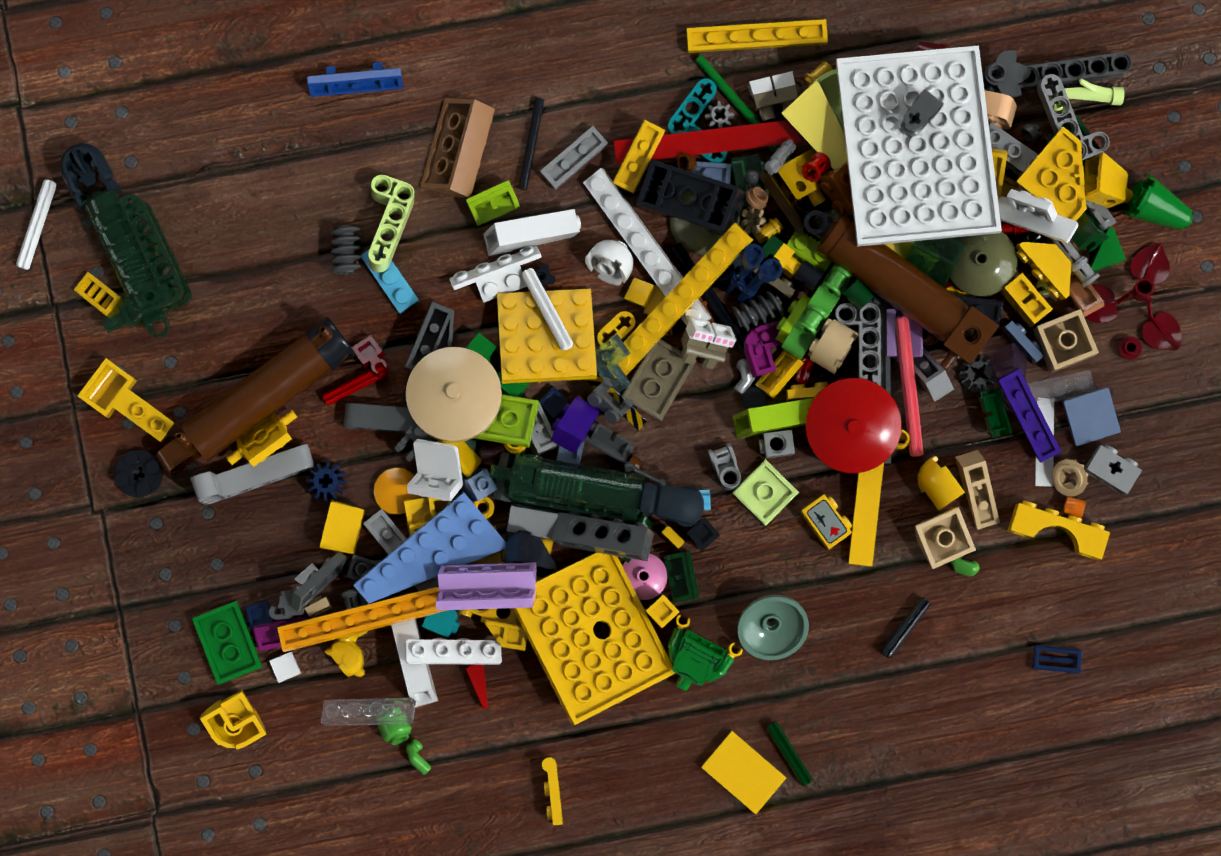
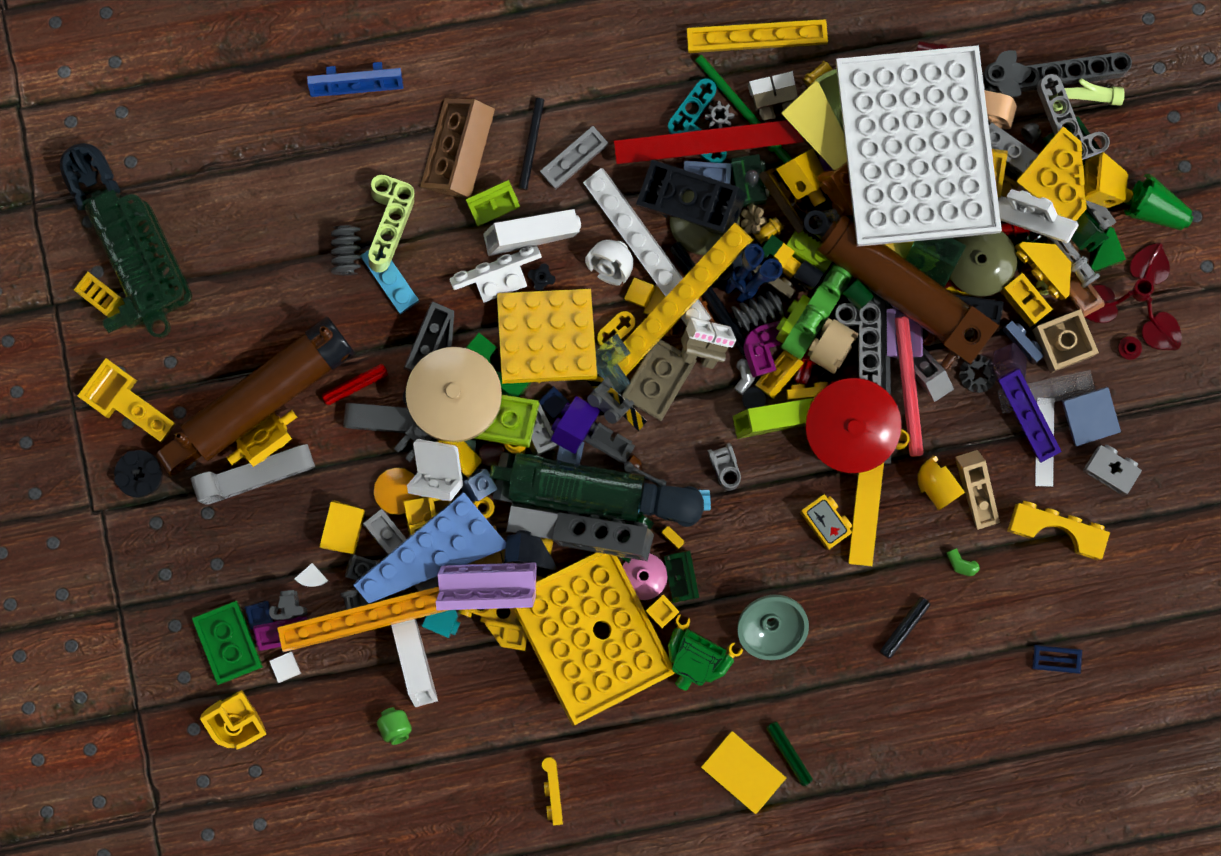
(36, 224): white axle -> none
(317, 581): dark grey plate -> none
(318, 606): tan plate -> none
(321, 475): dark blue gear -> none
(348, 655): yellow animal -> none
(368, 711): clear plate -> none
(369, 354): plate -> none
(414, 757): bright green arm -> none
(453, 651): white bracket -> none
(478, 679): red piece -> none
(547, 309): white axle -> none
(639, 156): yellow tile -> none
(688, 159): reddish brown hinge -> none
(702, 534): black brick -> none
(756, 198): medium nougat plate -> none
(765, 492): yellowish green tile -> none
(780, 156): light grey axle -> none
(787, 441): light grey brick -> none
(816, 167): red bush -> none
(922, 111): dark grey piece -> none
(944, 538): tan slope -> none
(996, 415): dark green hinge -> none
(1060, 475): tan gear -> none
(1074, 507): orange hose -> none

